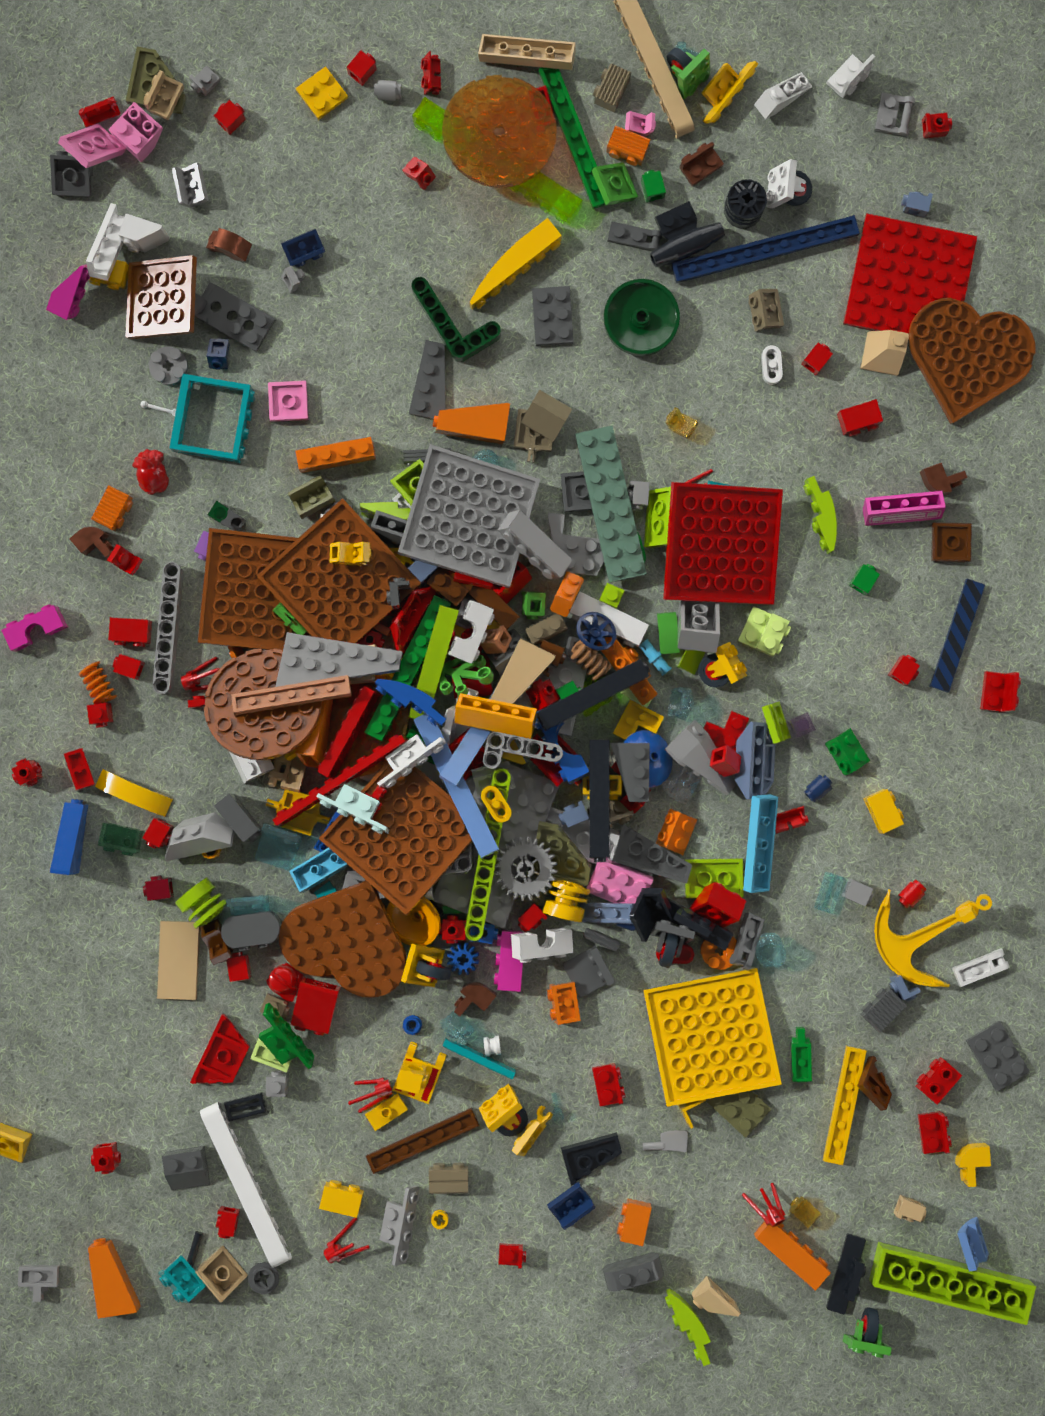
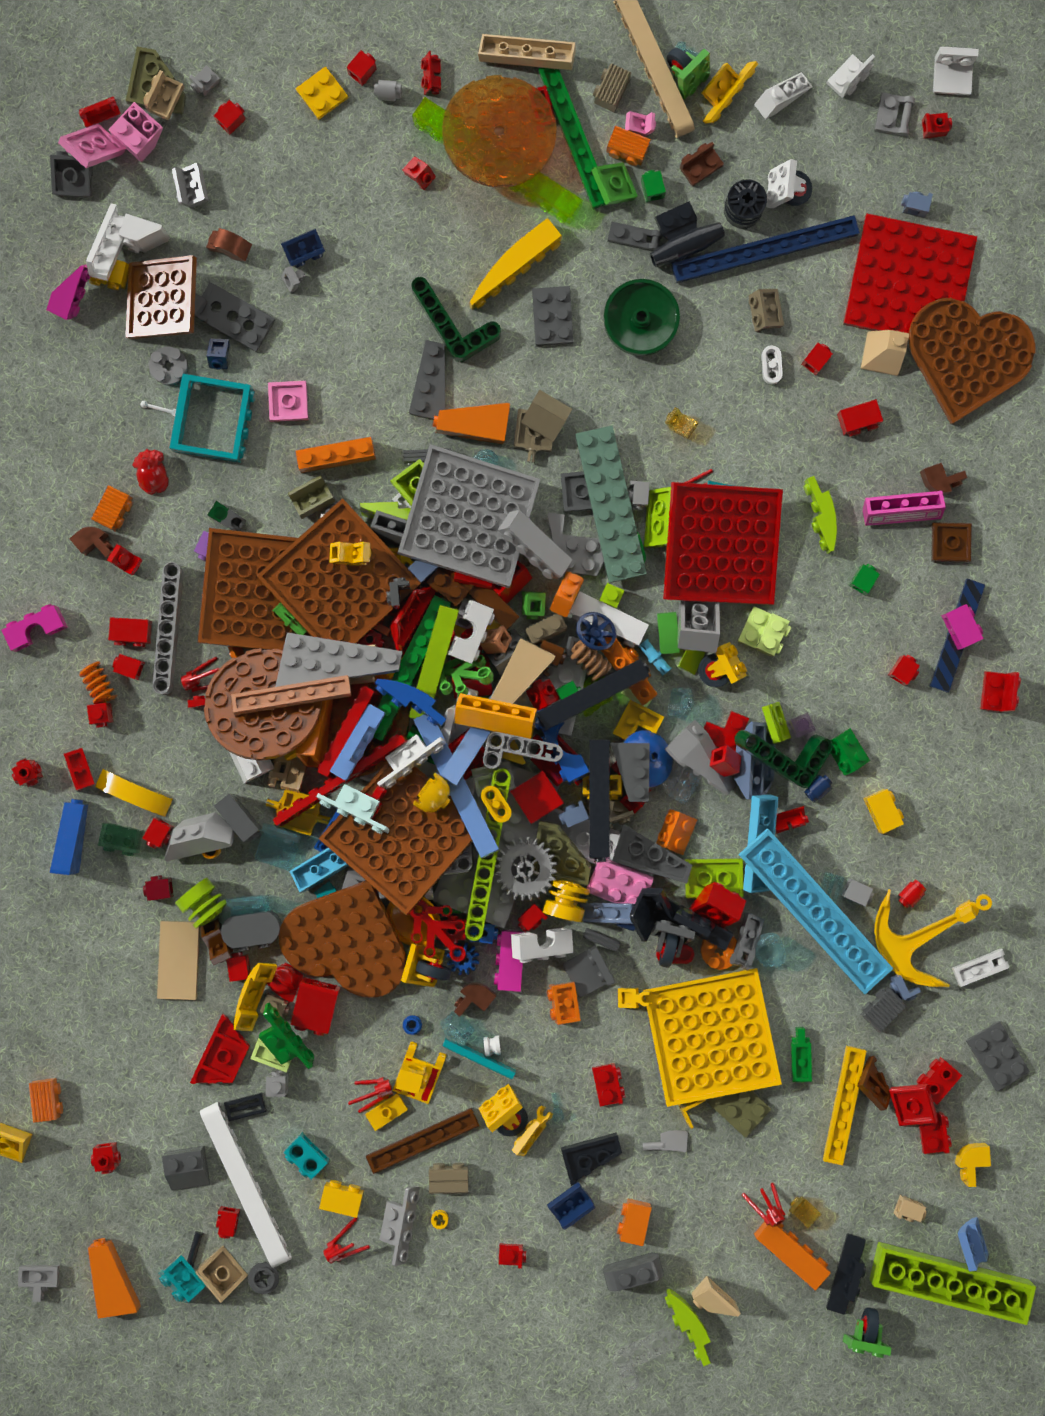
(45, 1100): none -> orange brick
(251, 994): none -> yellow slope
(310, 1152): none -> teal brick
(357, 742): none -> medium blue bracket
(433, 795): none -> yellow cylinder
(435, 927): none -> red plant
(537, 797): none -> red tile
(631, 998): none -> yellow plate
(800, 772): none -> dark green beam
(815, 911): none -> medium azure plate
(913, 1105): none -> red tile
(954, 70): none -> white bracket
(962, 626): none -> dark pink brick

